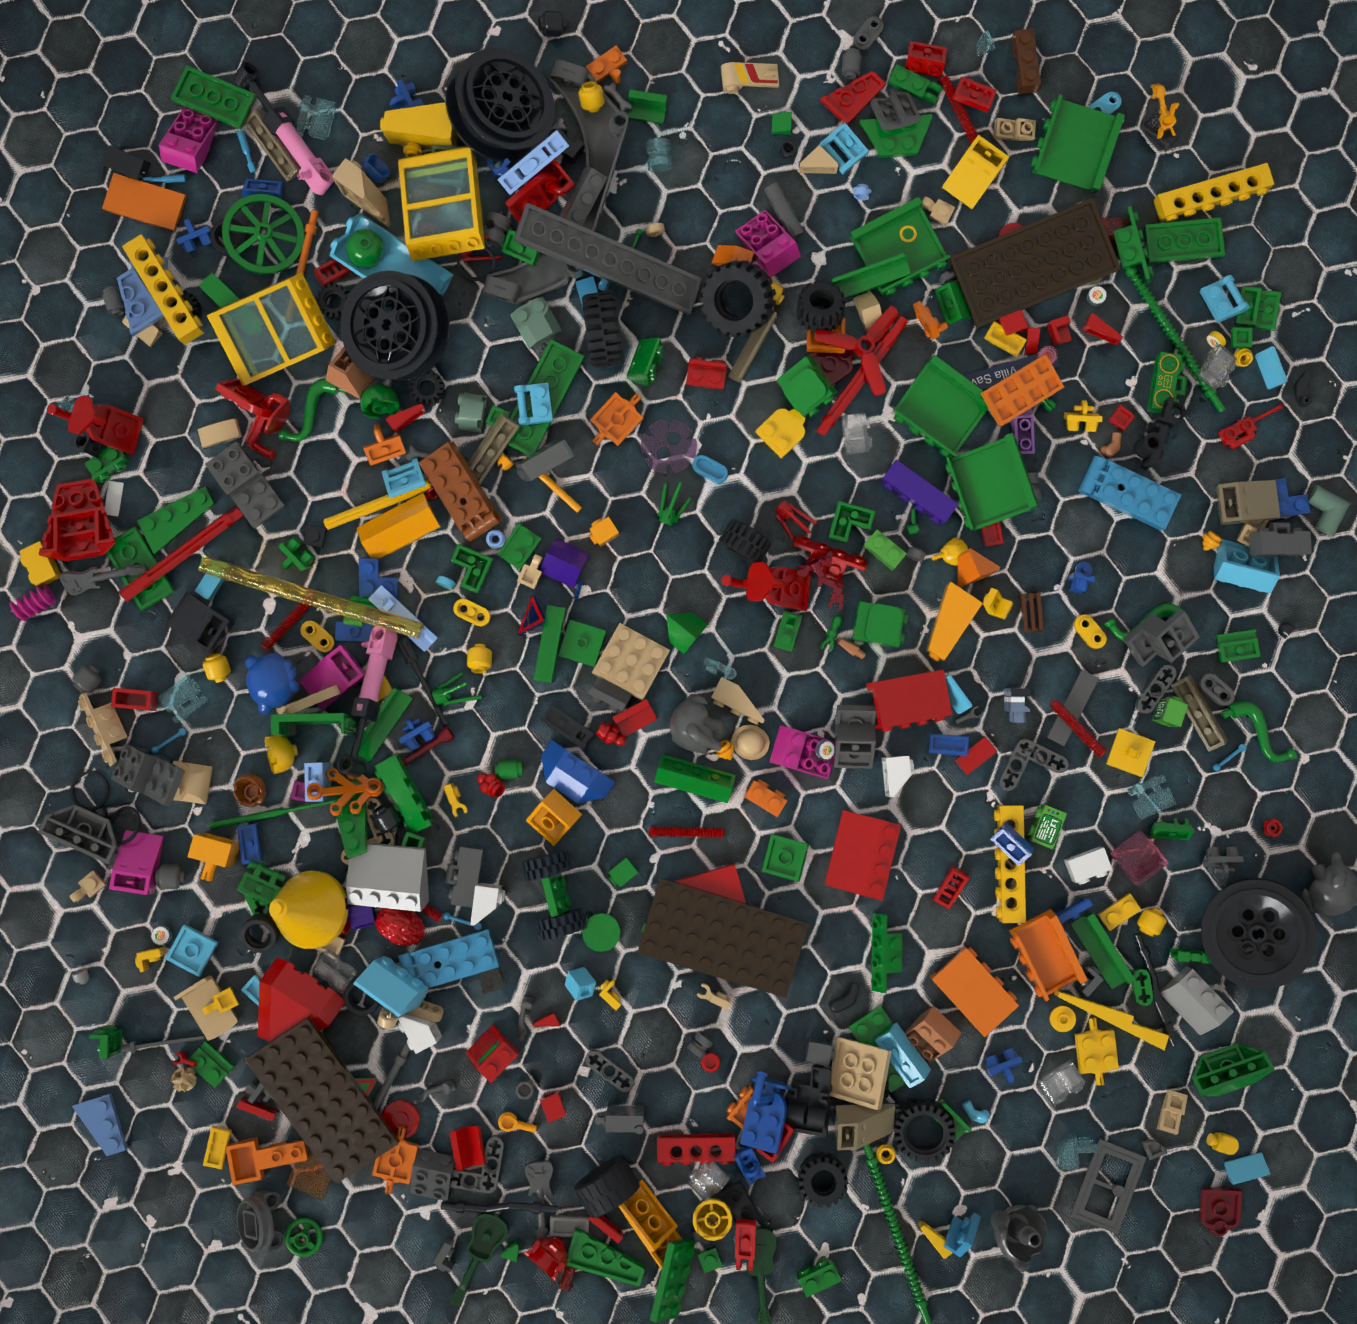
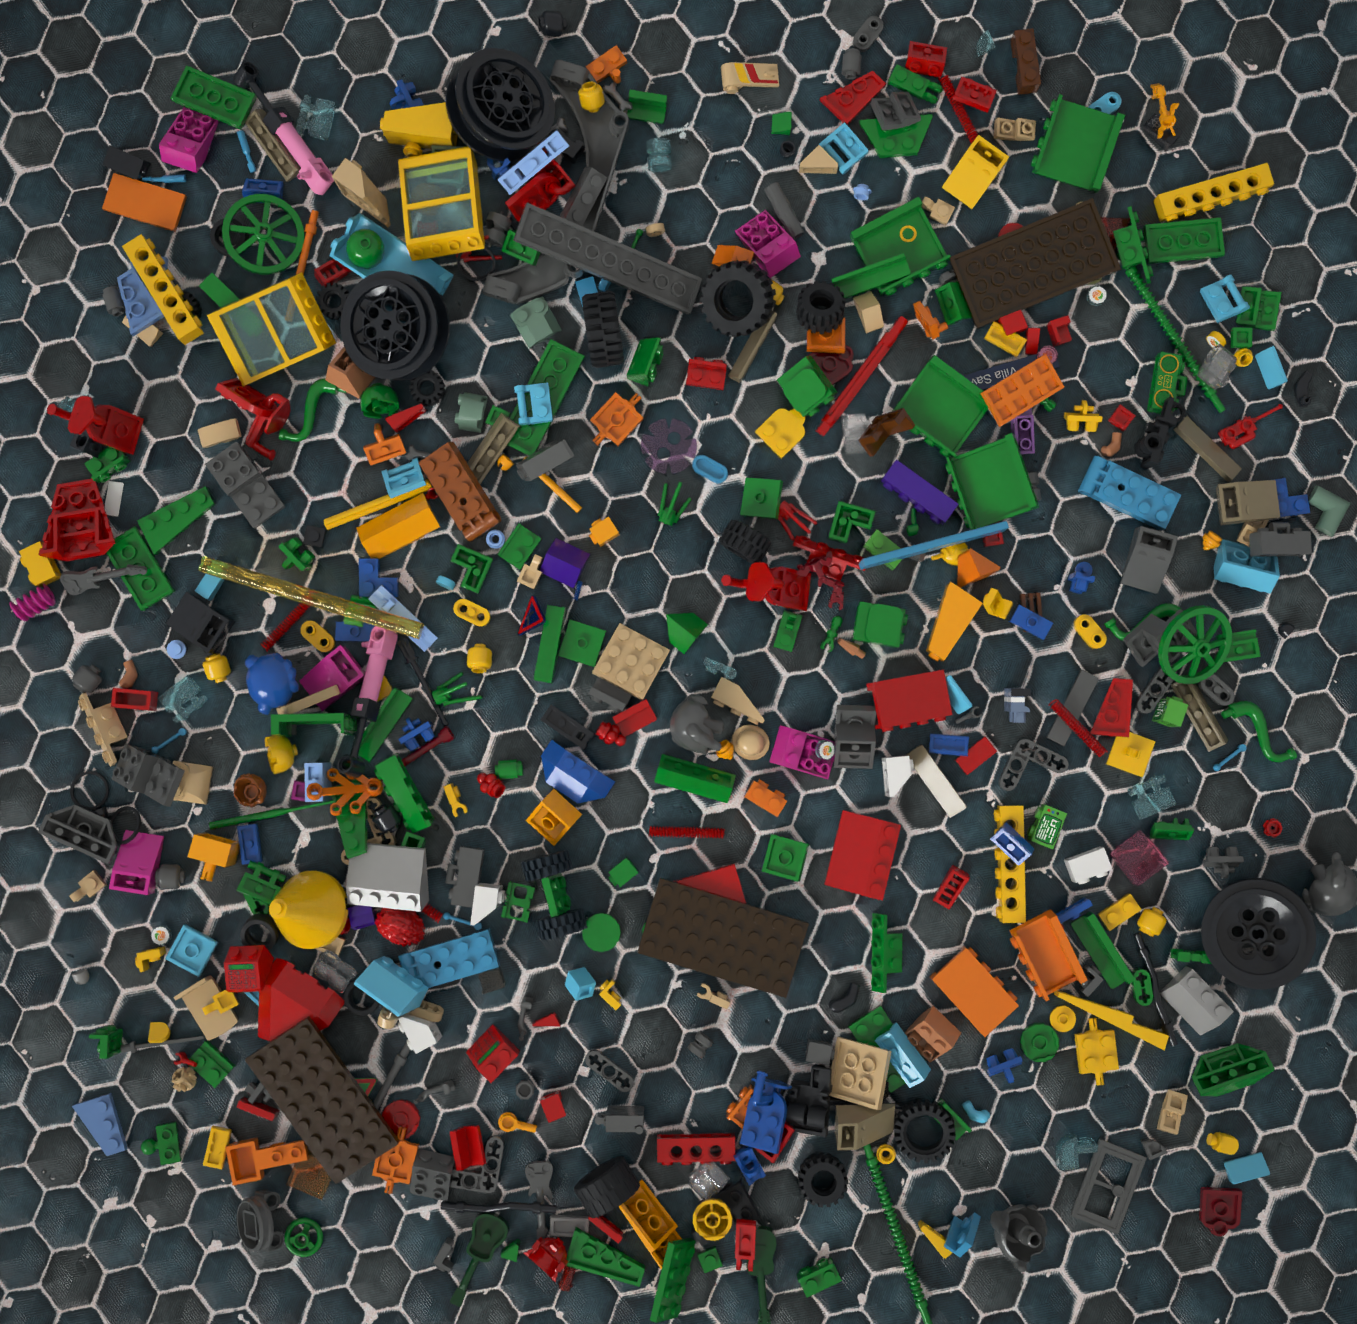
(130, 675): none -> nougat arm
(158, 1032): none -> yellow tile
(166, 1142): none -> green plate
(176, 649): none -> light blue plate
(180, 554): red piece -> none
(187, 240): blue hips -> none
(247, 968): none -> red slope
(375, 168): blue hair -> none
(512, 900): none -> green piece
(710, 1062): red tile -> none
(761, 498): none -> green plate
(868, 359): red piece -> none
(884, 426): none -> reddish brown panel
(933, 545): none -> dark azure tile
(936, 781): none -> slope
(1031, 622): none -> blue plate
(1039, 1042): none -> green tile
(1061, 1082): clear brick -> none
(1100, 329): red slope -> none
(1115, 711): none -> red wing
(1148, 559): none -> dark grey slope
(1197, 646): none -> green wheel
(1207, 449): none -> dark tan slope

